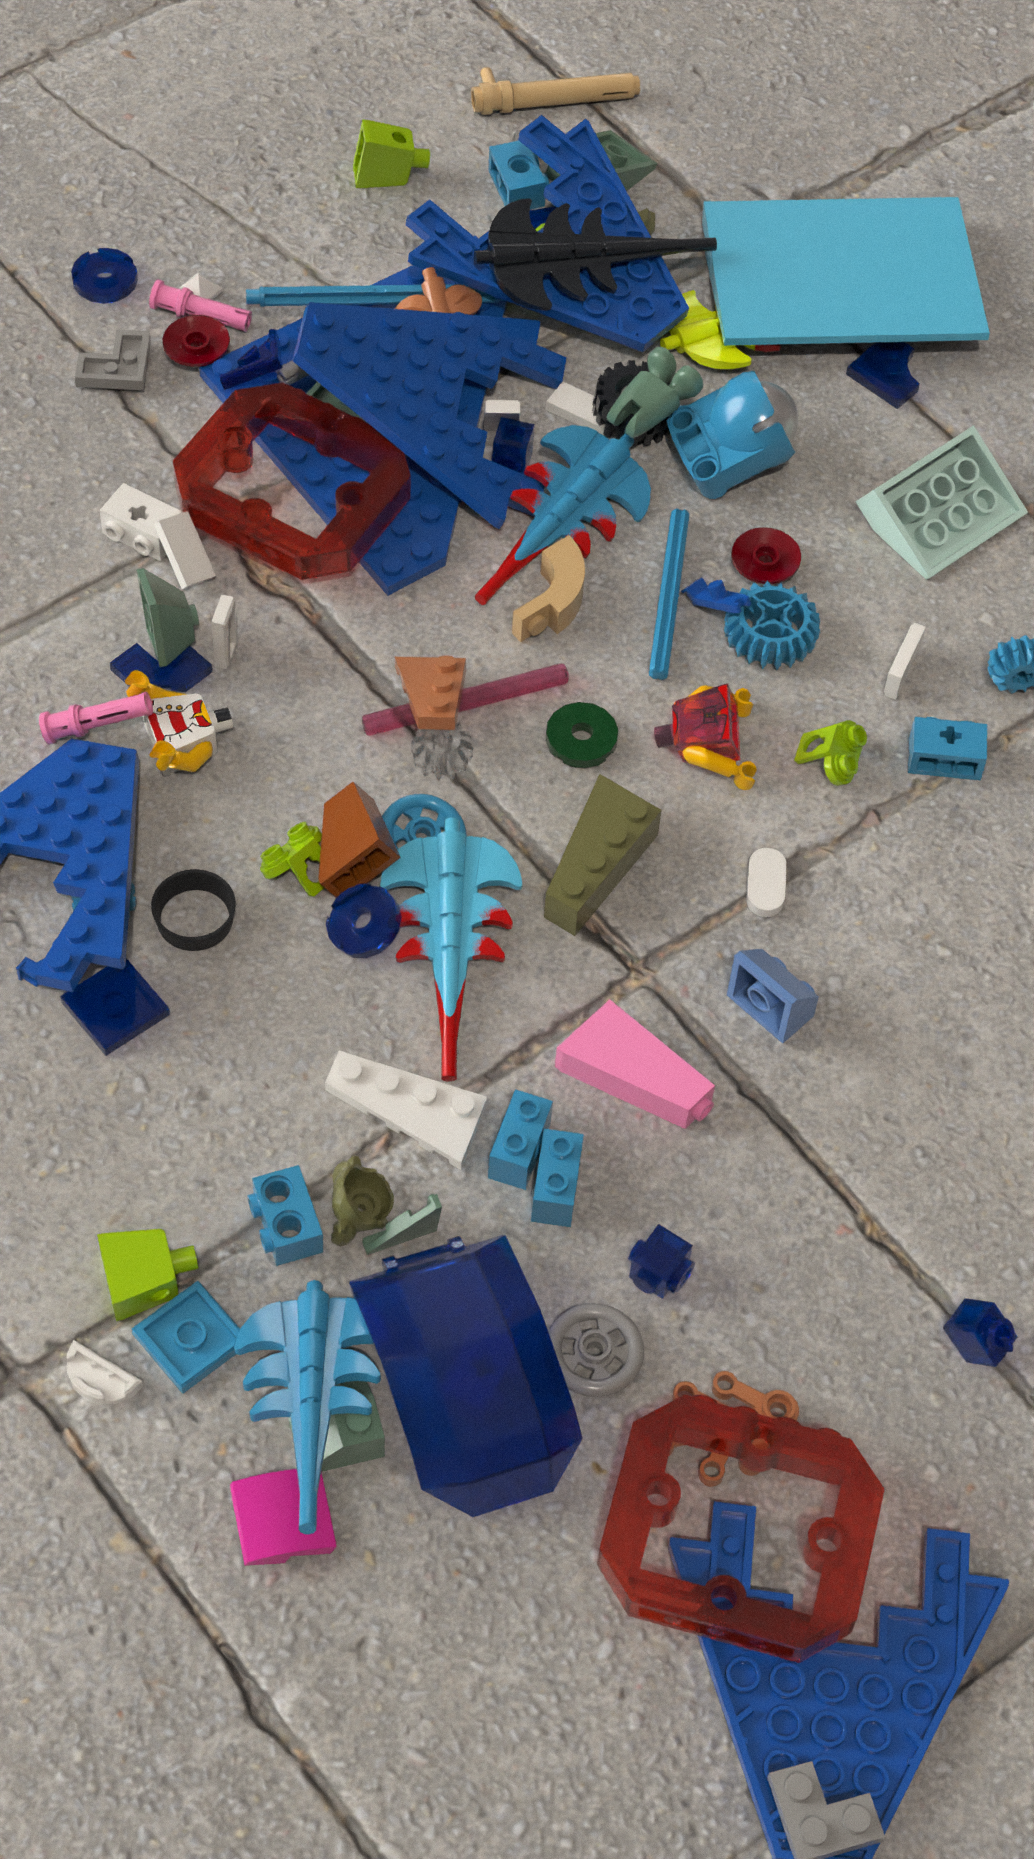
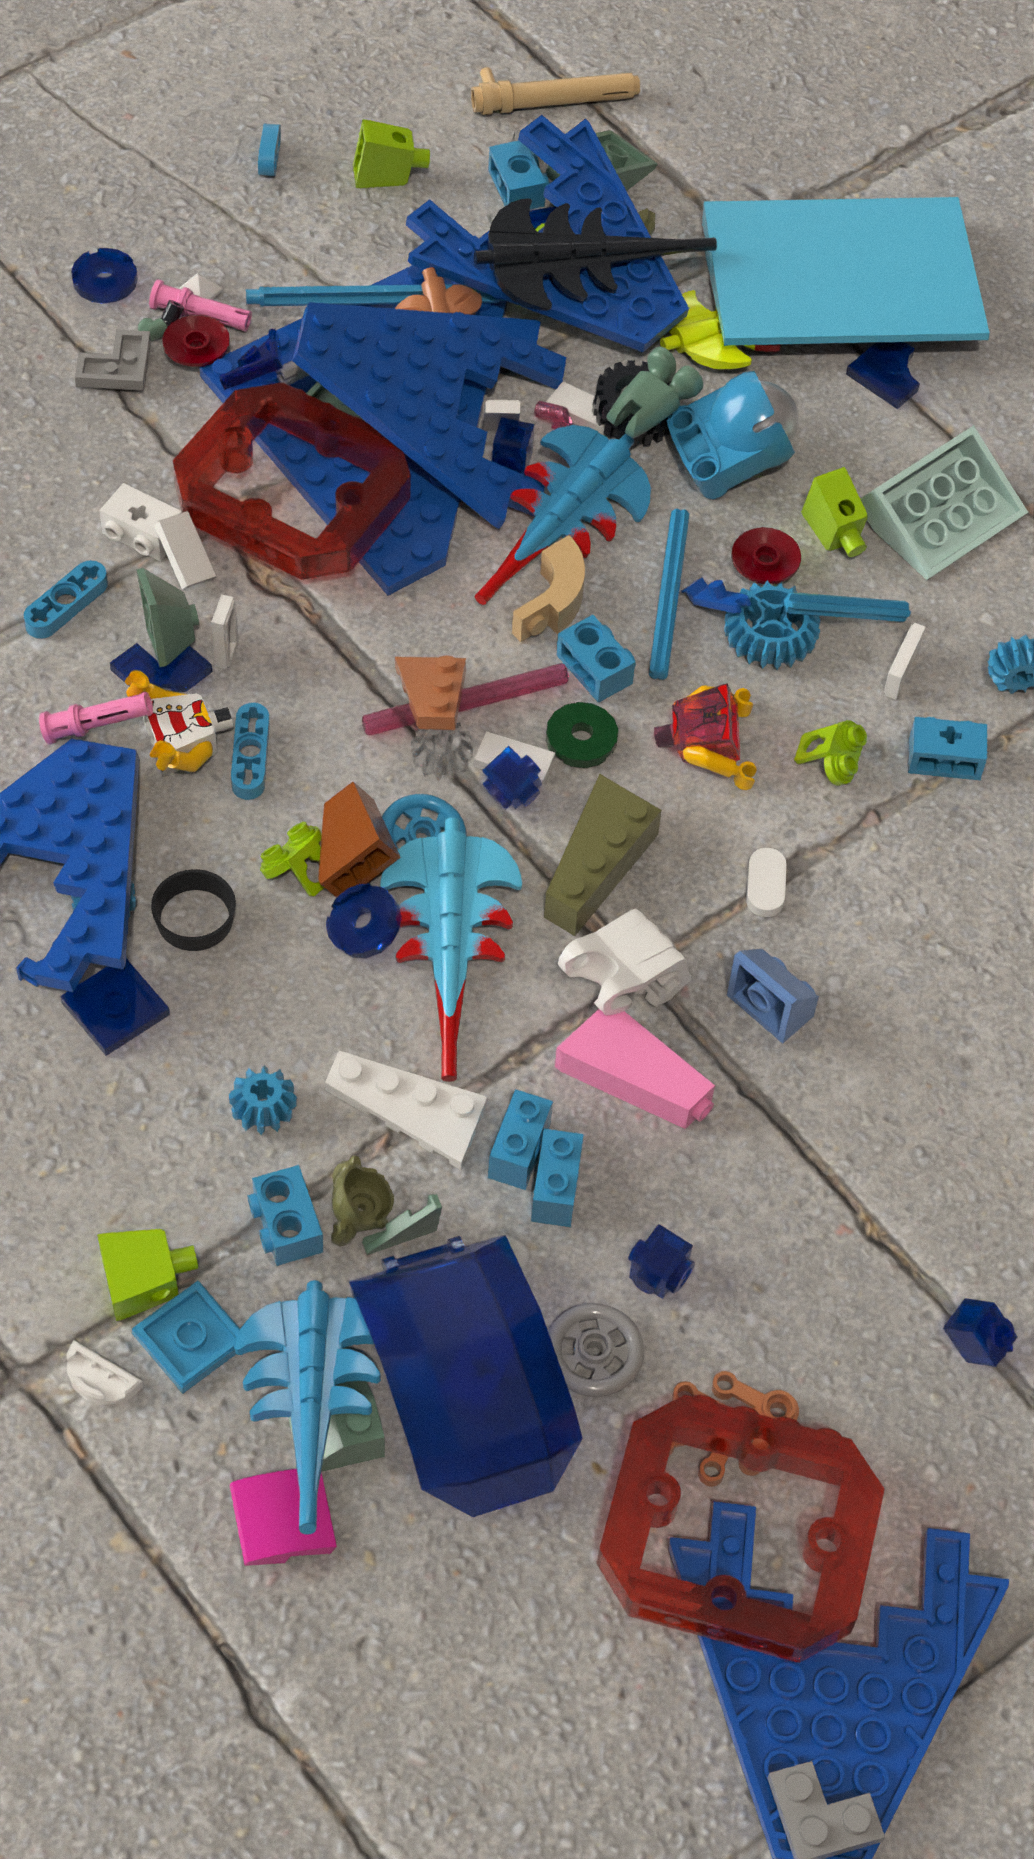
(62, 613): none -> dark azure beam
(157, 327): none -> arm
(248, 1093): none -> dark azure gear
(255, 763): none -> dark azure beam
(269, 149): none -> dark azure beam
(494, 744): none -> white tile
(512, 779): none -> clear blue brick
(556, 413): none -> clear pink arm
(596, 658): none -> dark azure brick
(627, 960): none -> white piece
(836, 512): none -> lime torso
(846, 607): none -> dark azure axle

